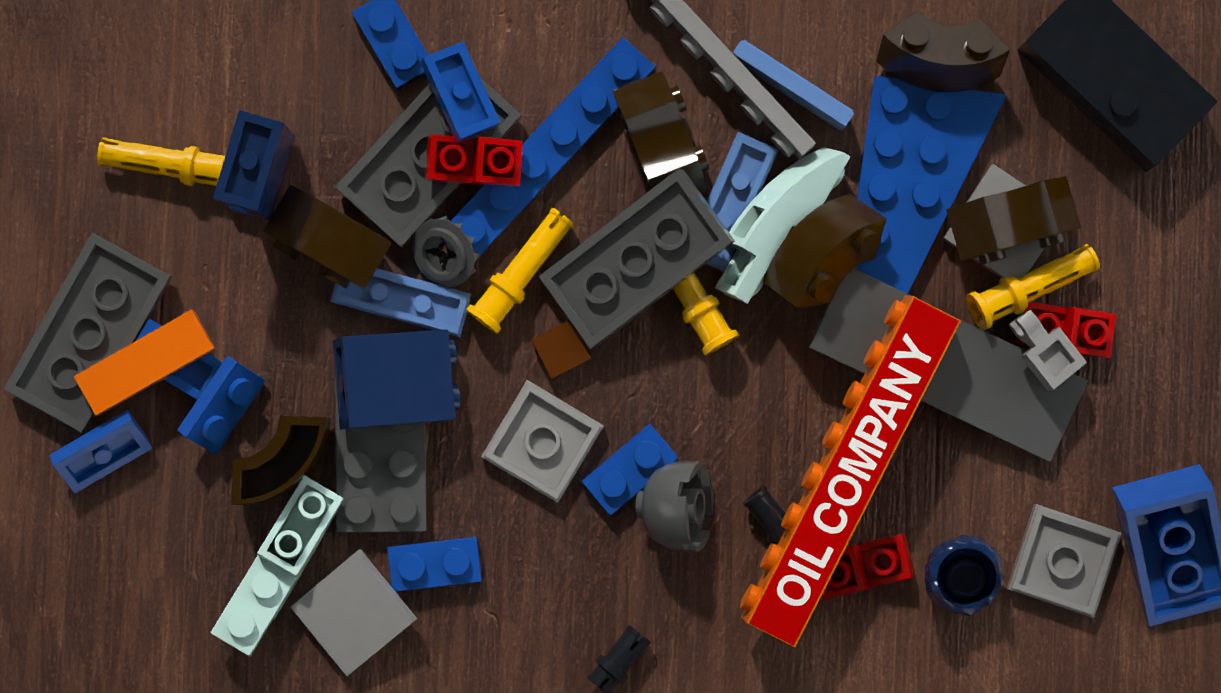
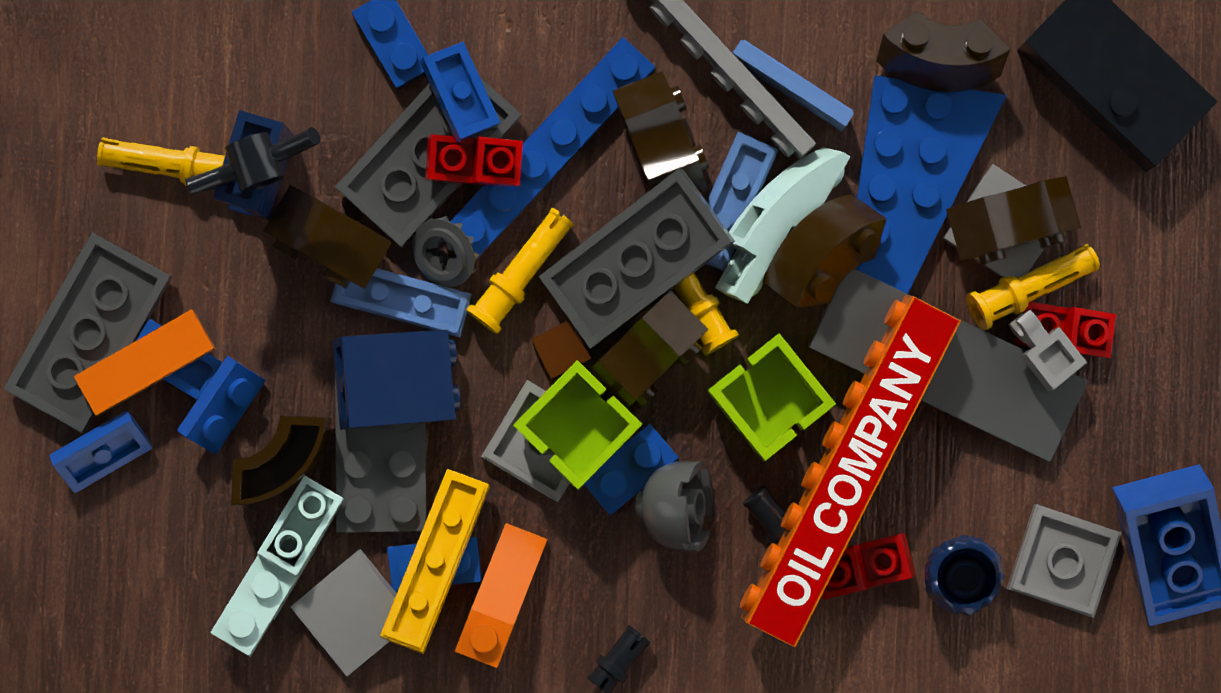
(253, 162): none -> black piece
(435, 561): none -> yellow tile
(501, 595): none -> orange slope
(577, 424): none -> lime piece
(648, 350): none -> dark brown brick
(771, 397): none -> lime piece

